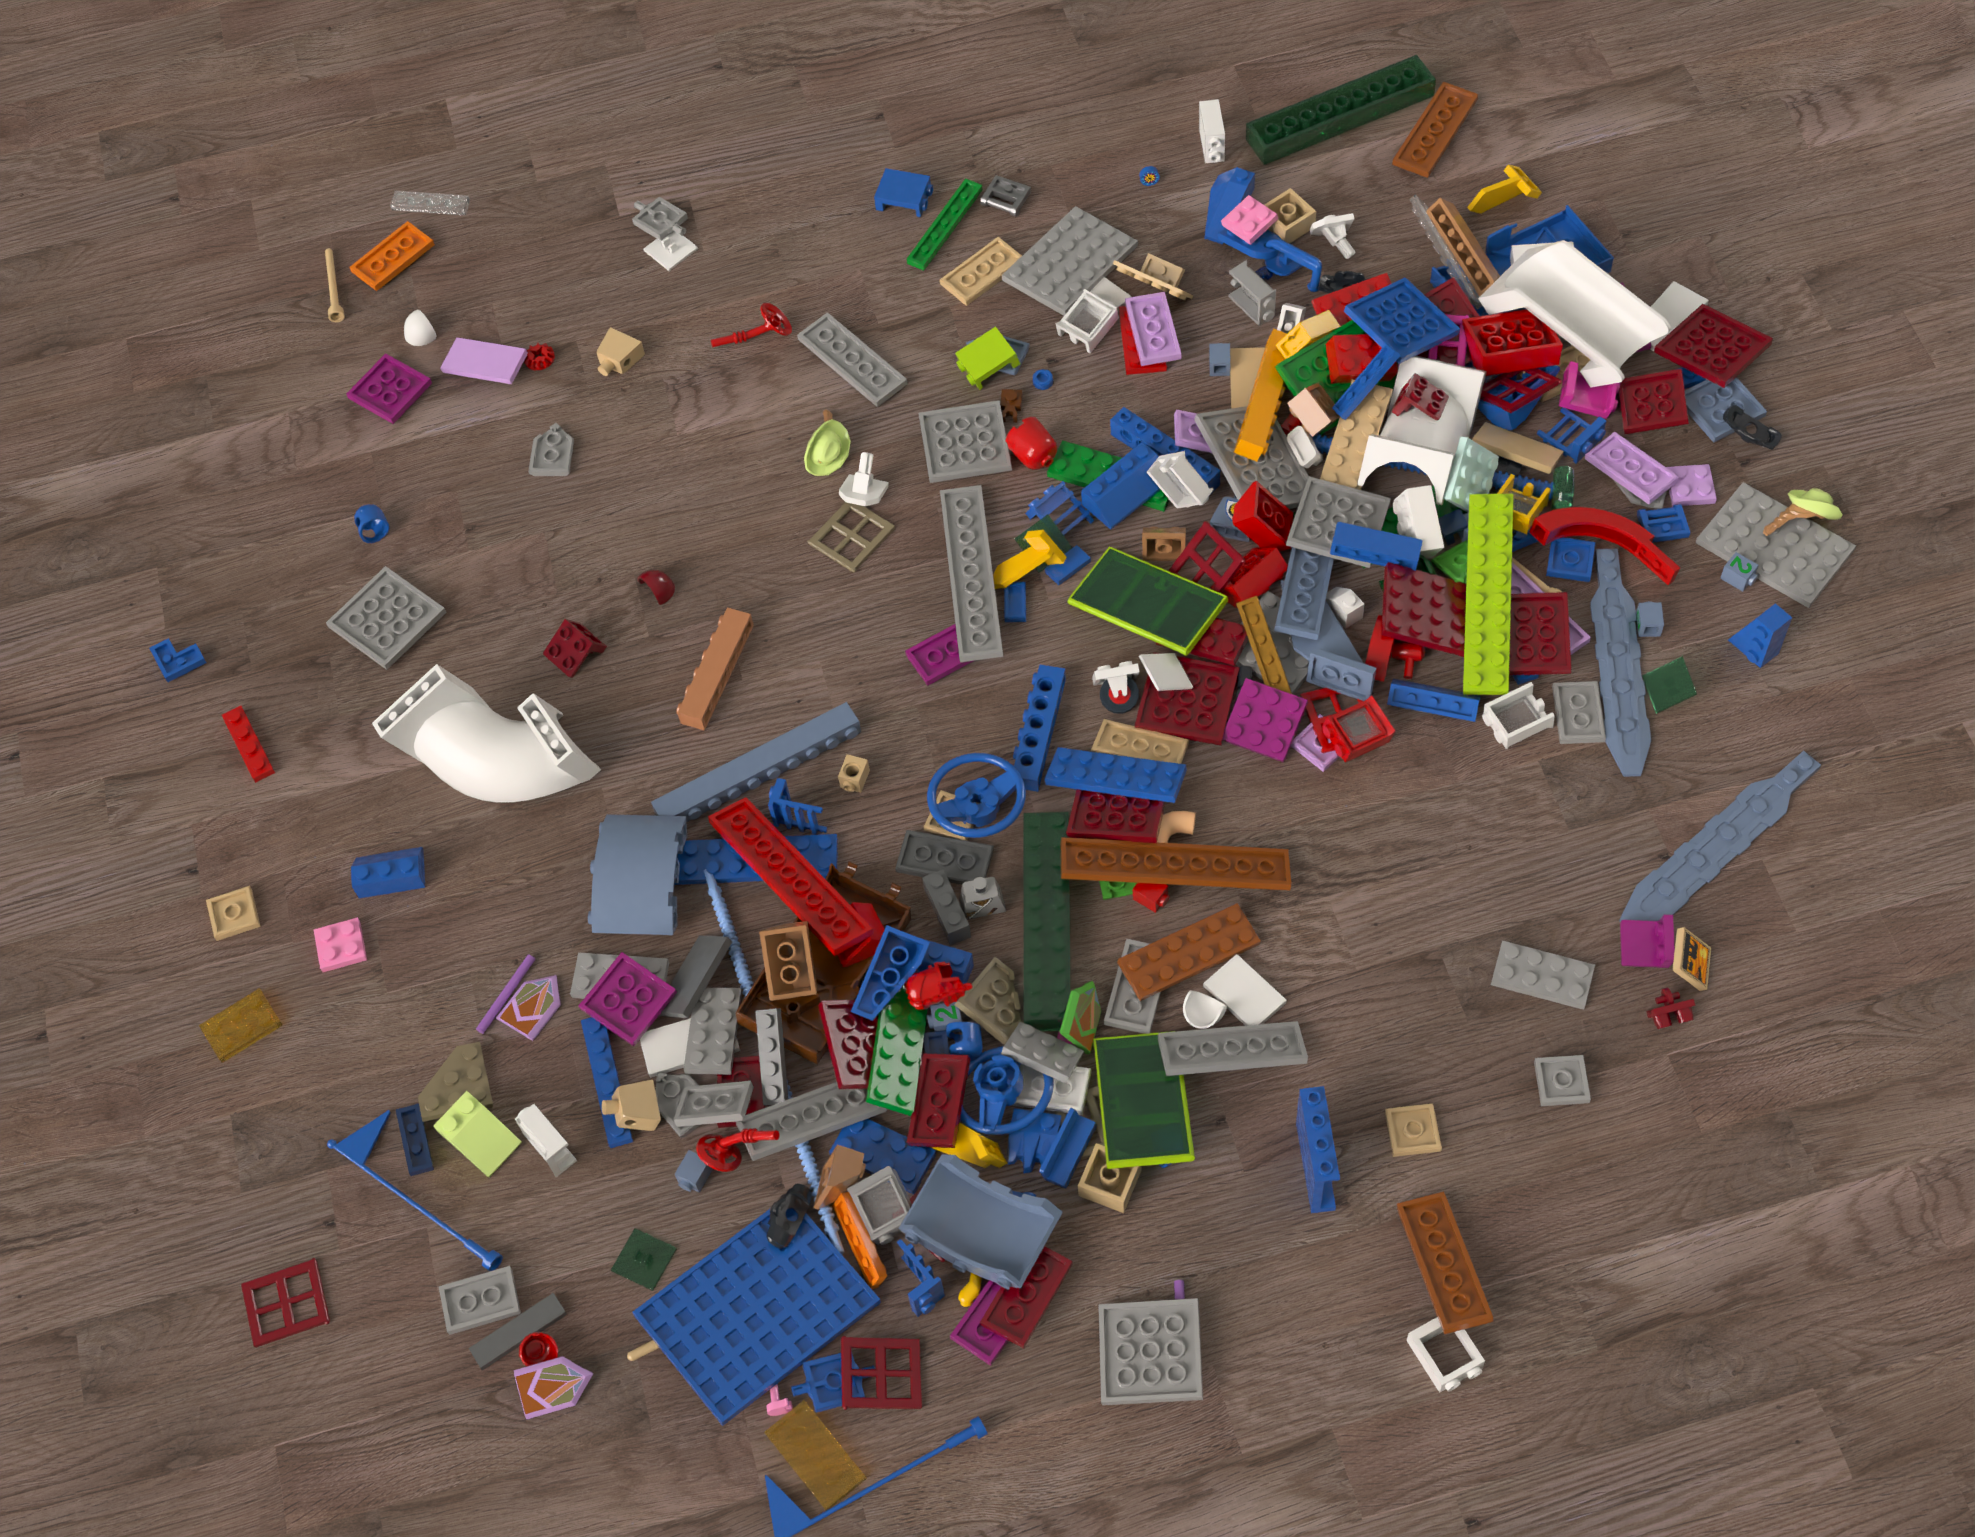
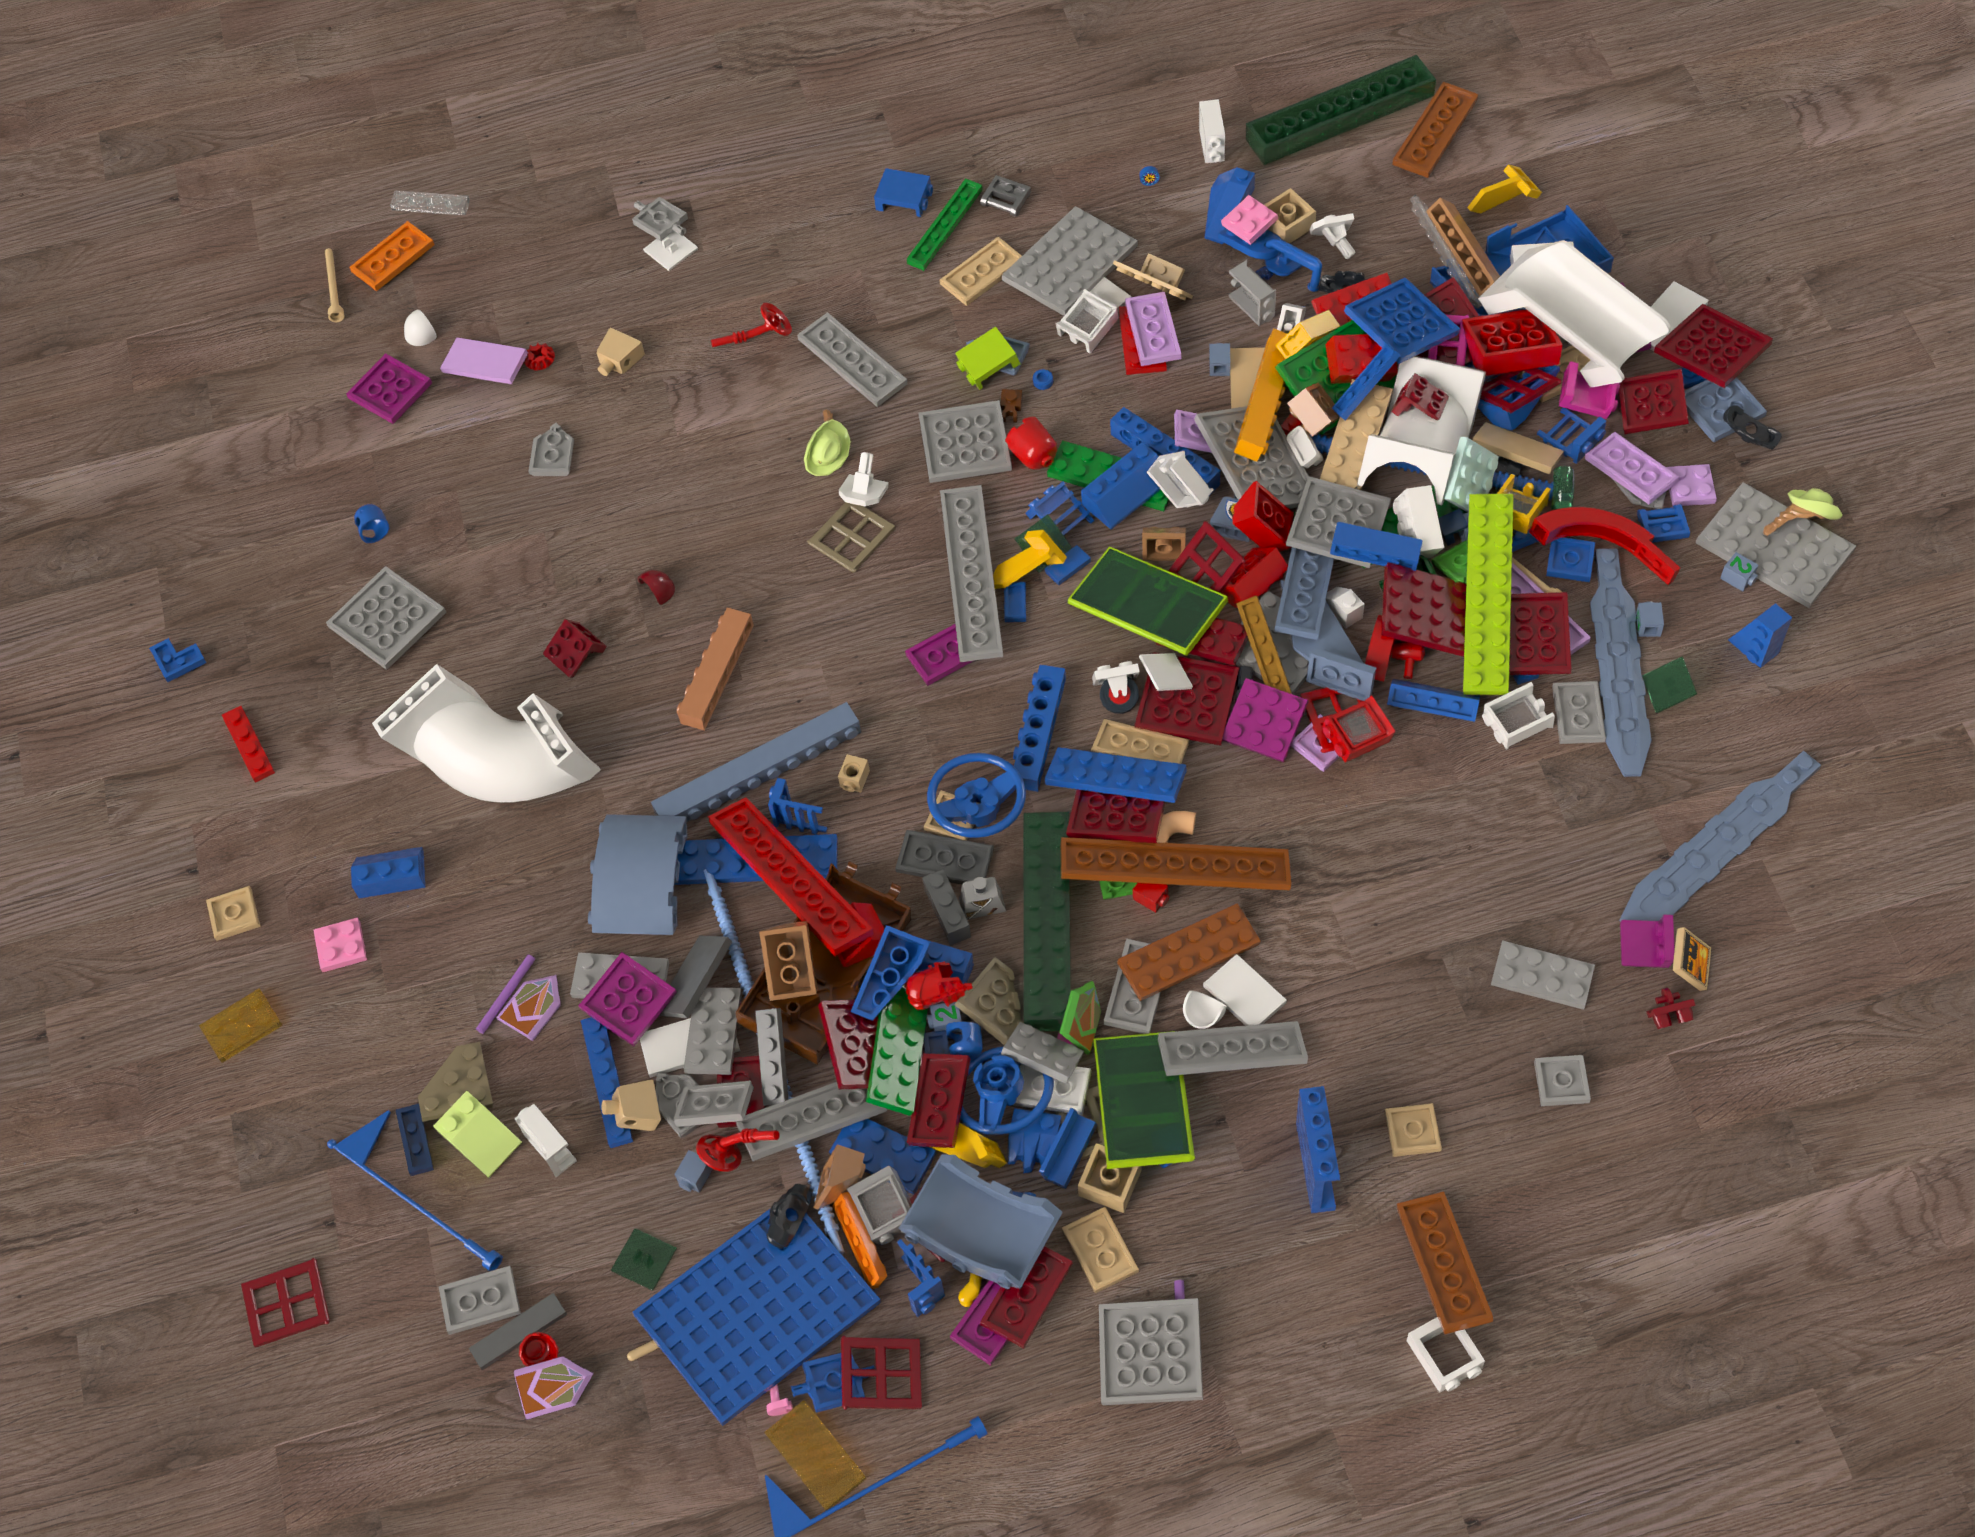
(1100, 1249): none -> tan tile

